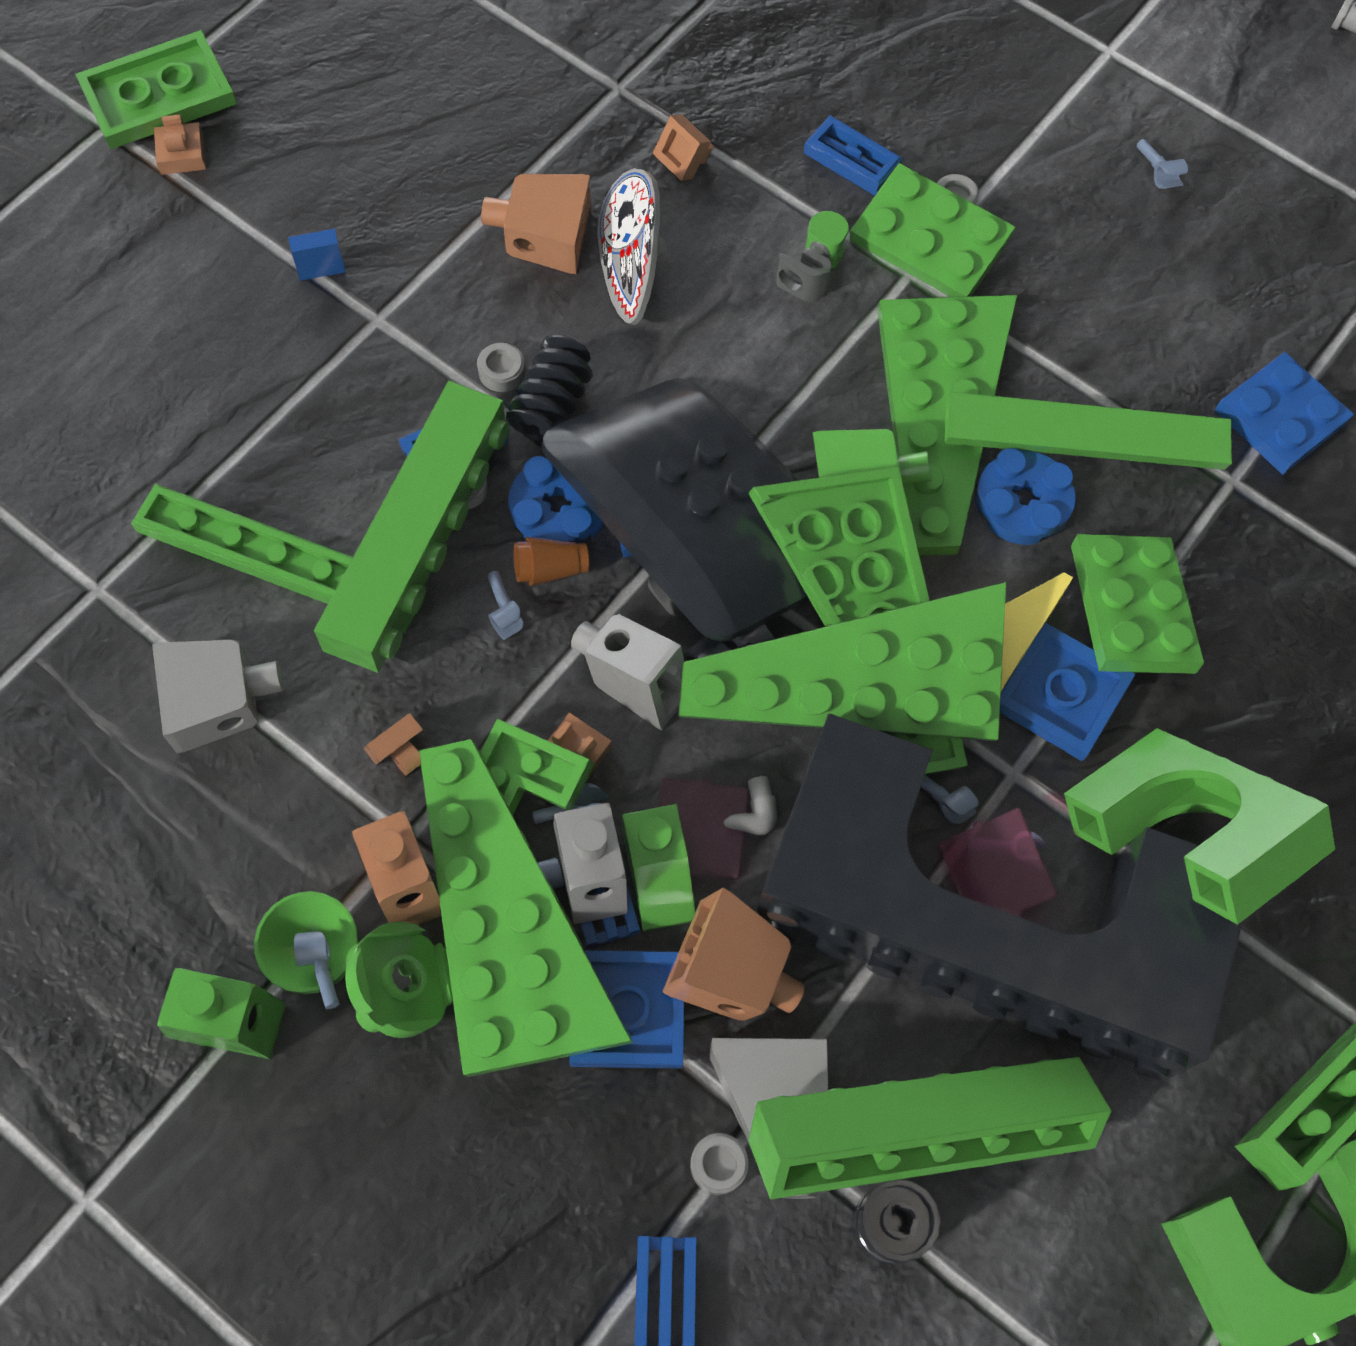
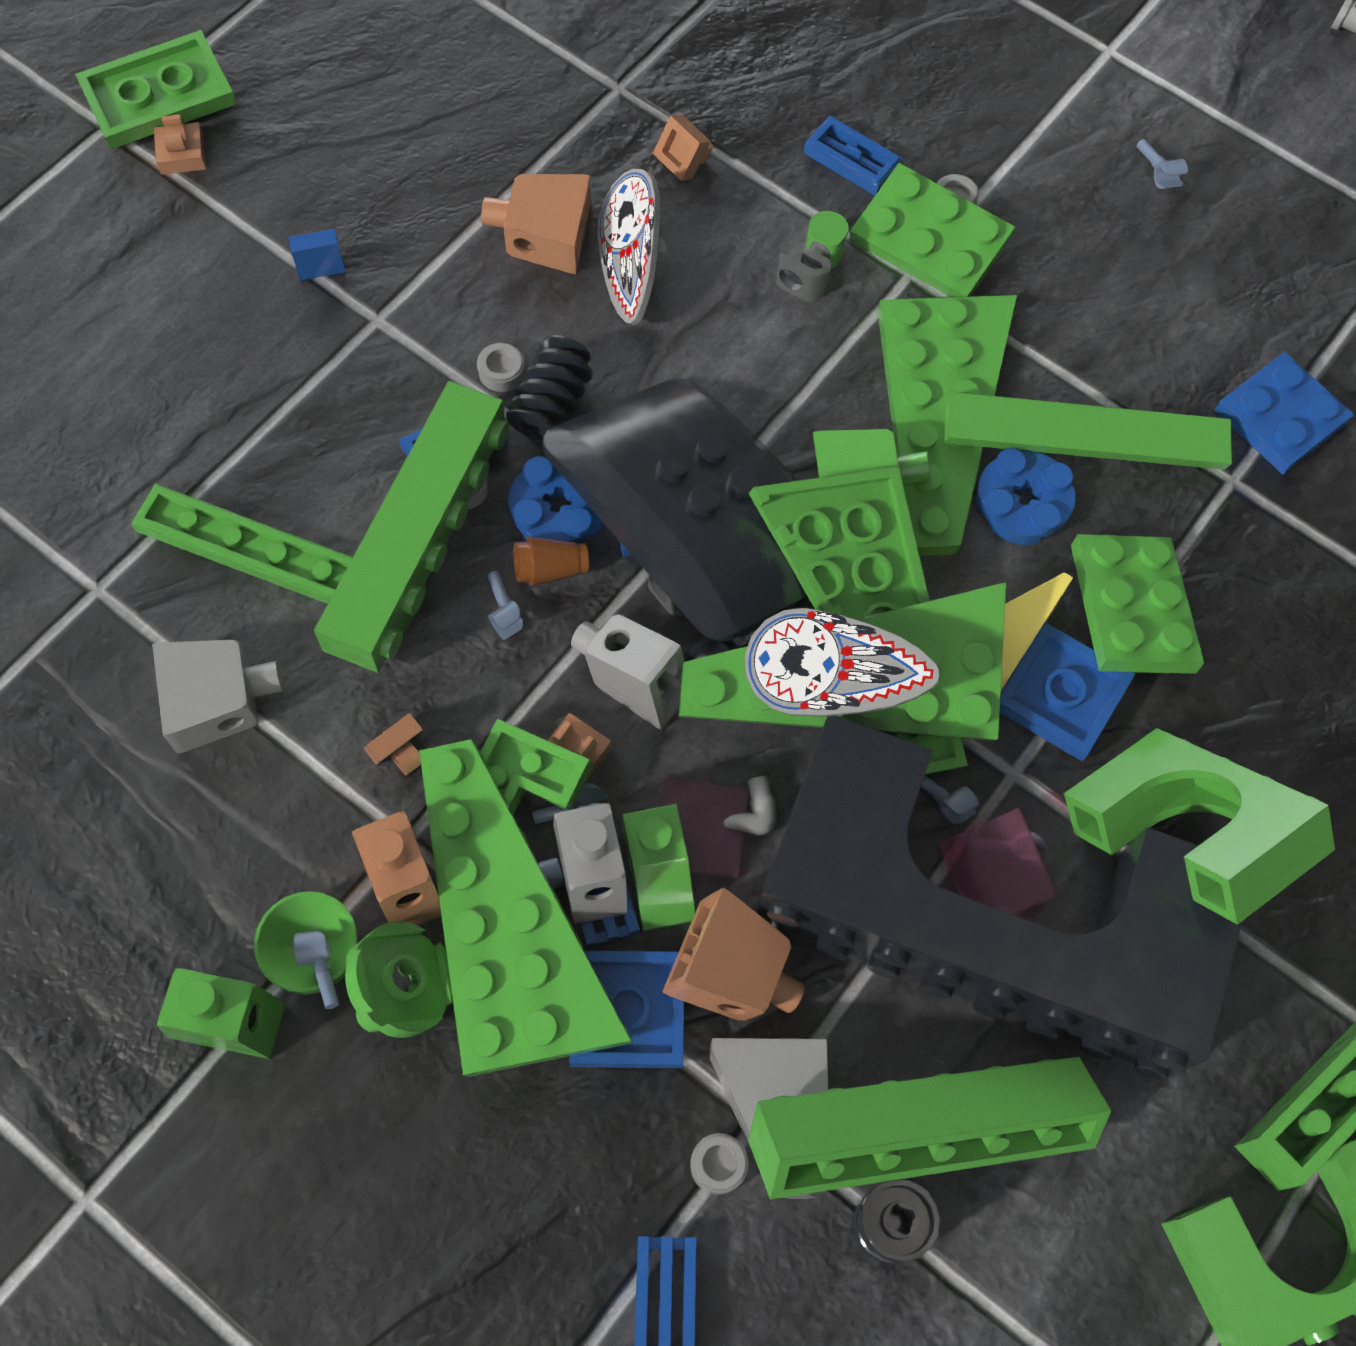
(833, 665): none -> shield

